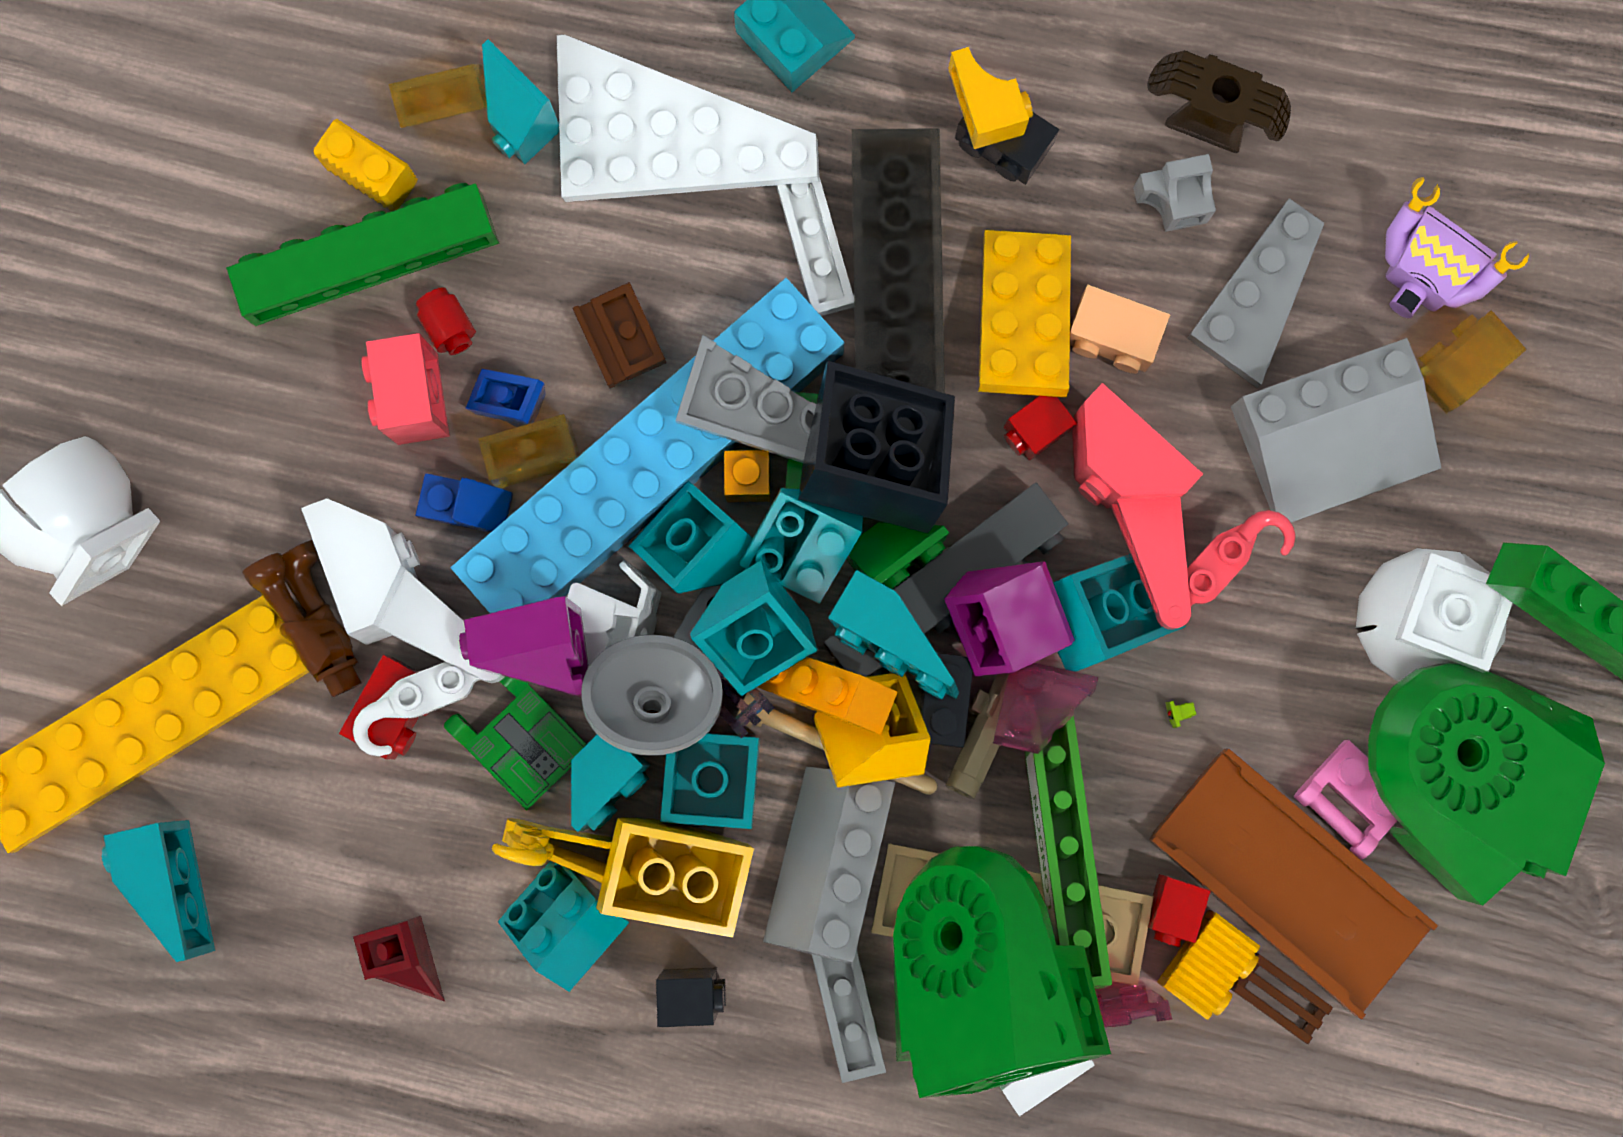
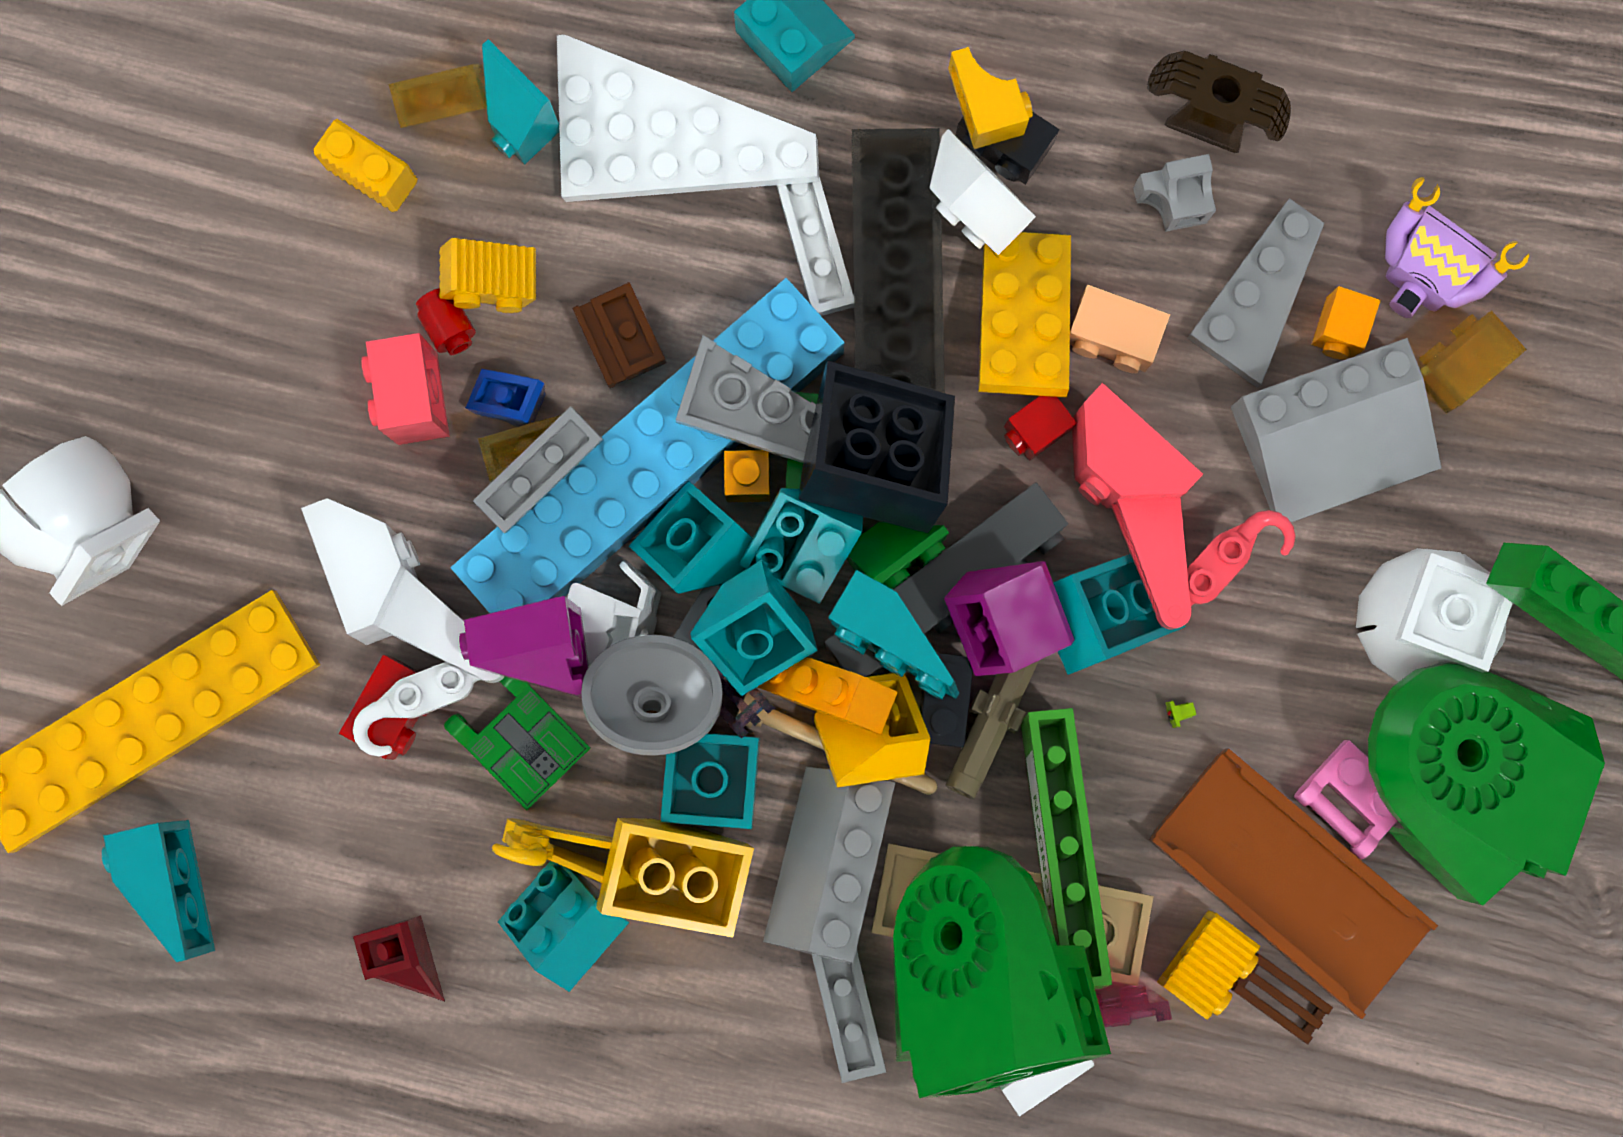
(317, 636): reddish brown piece -> none
(362, 254): green brick -> none
(463, 503): blue slope -> none
(487, 274): none -> yellow brick
(538, 470): none -> light grey plate
(599, 779): teal slope -> none
(689, 997): black brick -> none
(976, 197): none -> white slope
(1038, 703): clear pink wing -> none
(1177, 910): red brick -> none
(1345, 323): none -> light orange brick

